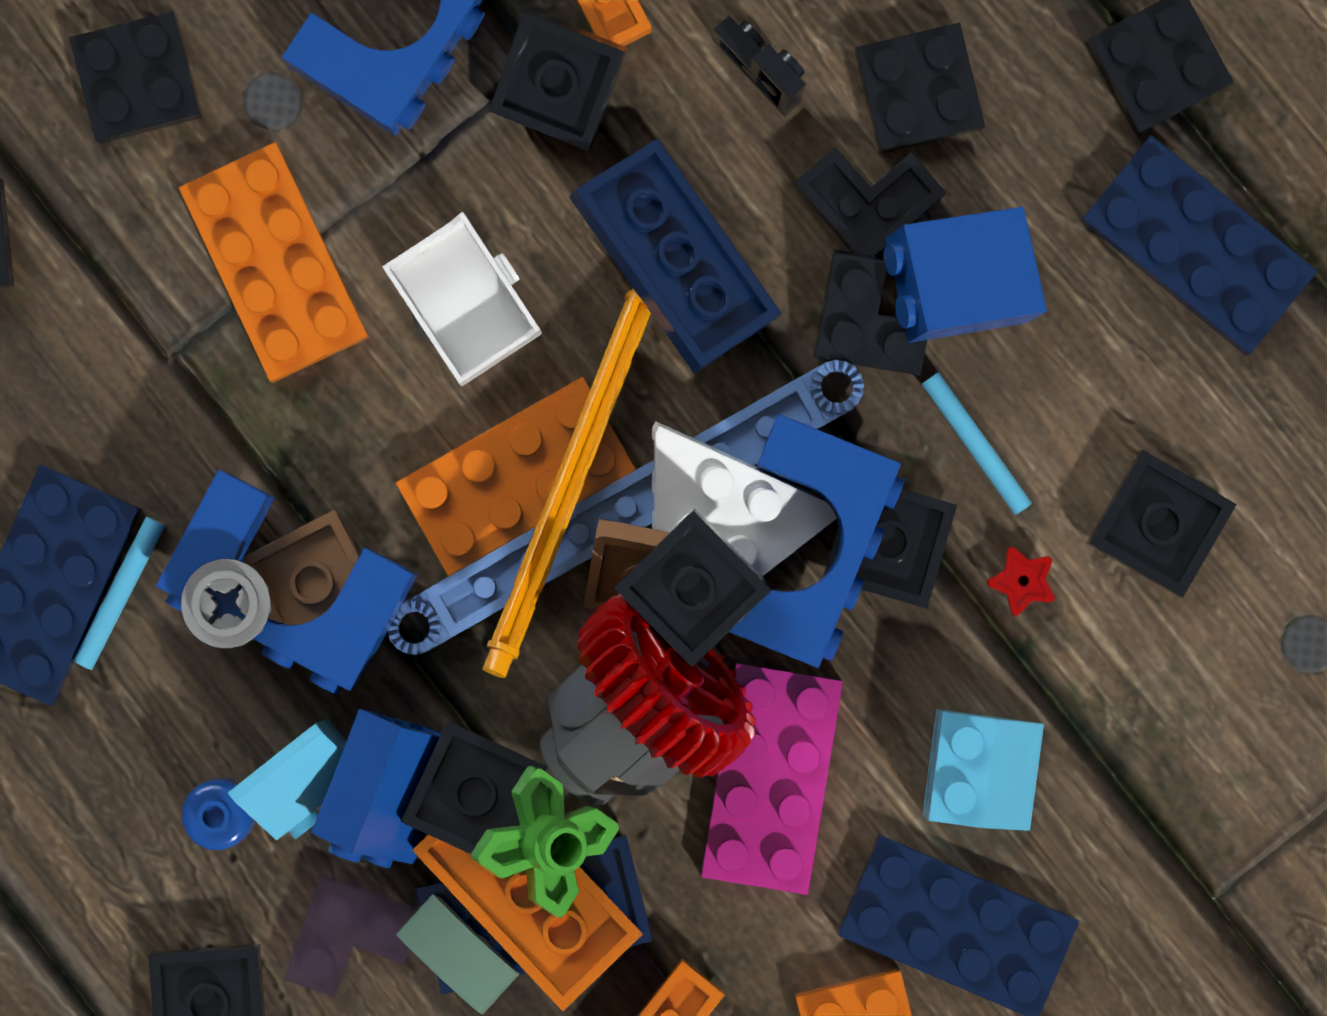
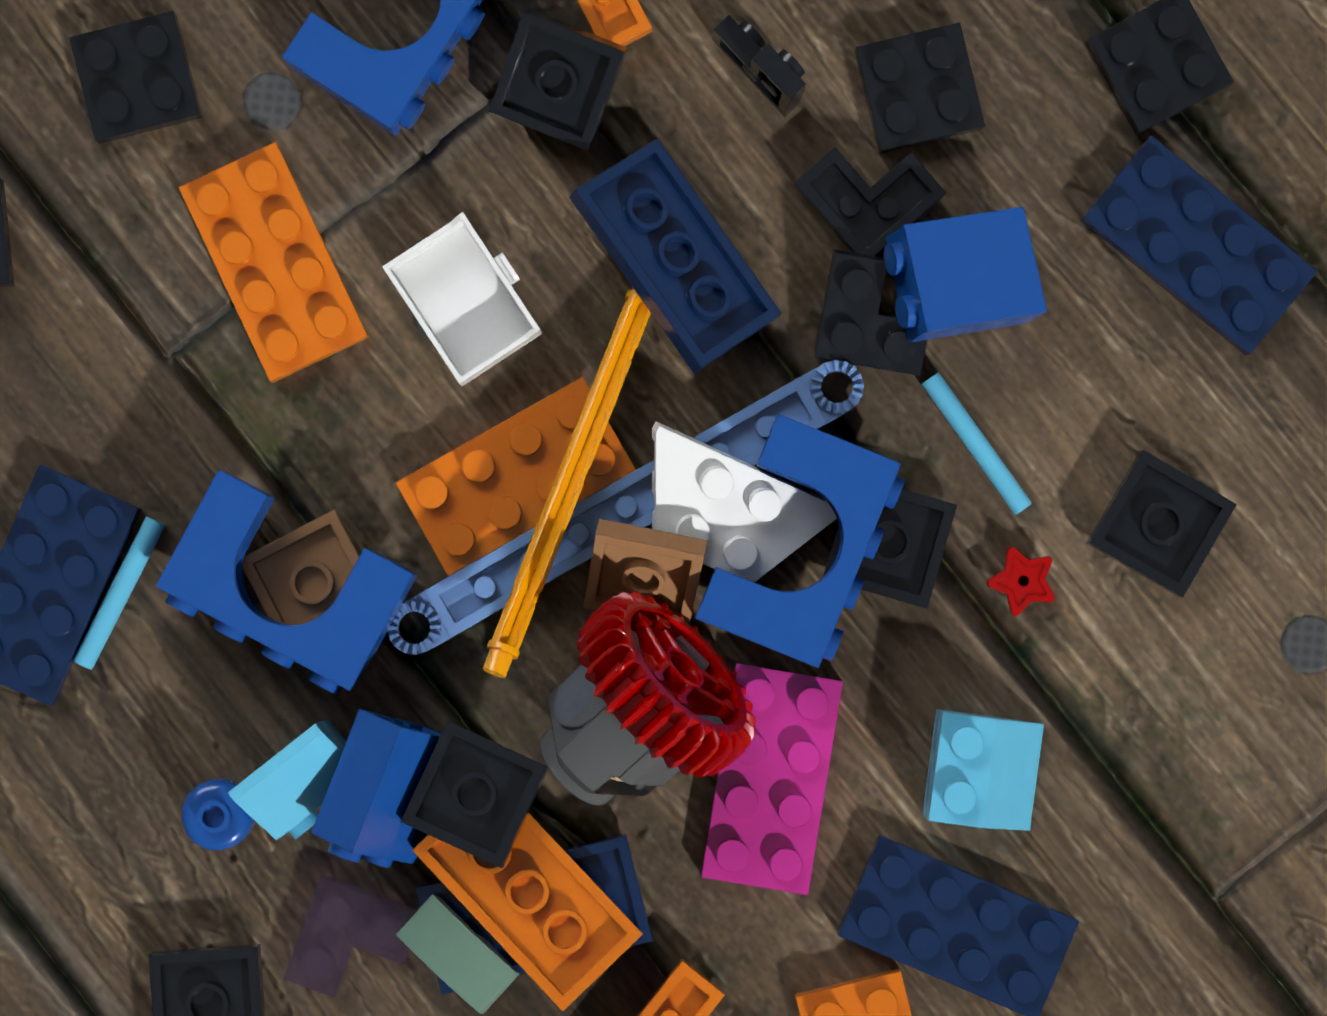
(200, 606): light grey gear -> none
(545, 841): bright green plant -> none
(693, 587): black plate -> none

